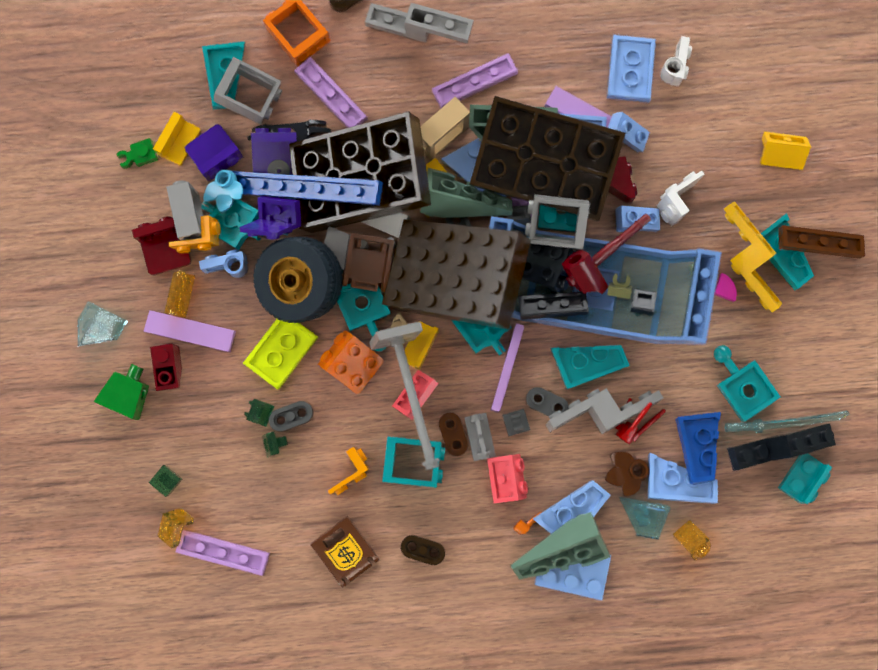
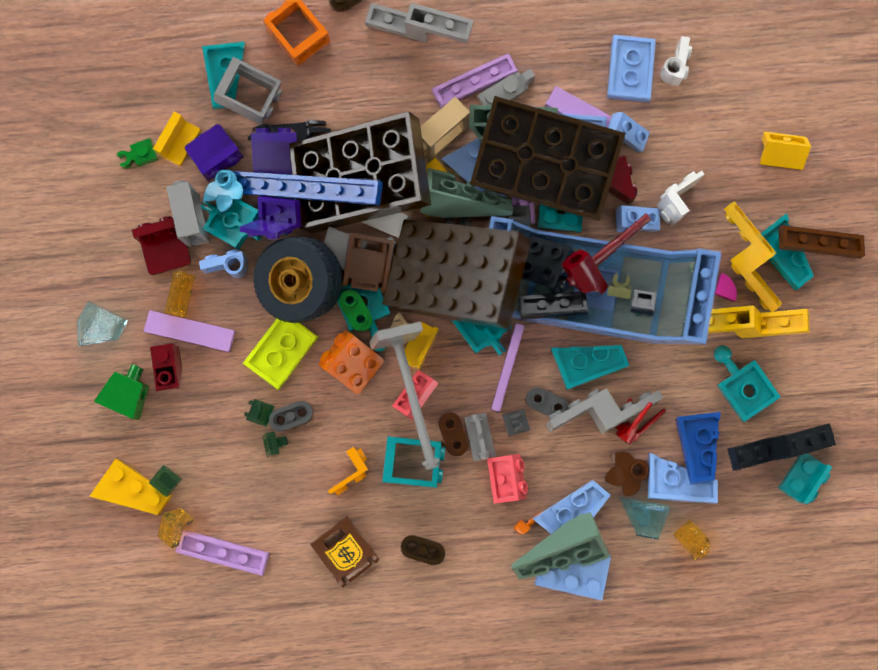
(130, 489): none -> yellow wing
(209, 237): light orange bracket -> none
(278, 164): dark grey tile -> none
(330, 93): lavender tile -> none
(356, 310): none -> green plate
(508, 88): none -> light grey hinge
(576, 242): light grey window -> none
(749, 322): none -> yellow bracket
(759, 425): clear light blue sword -> none

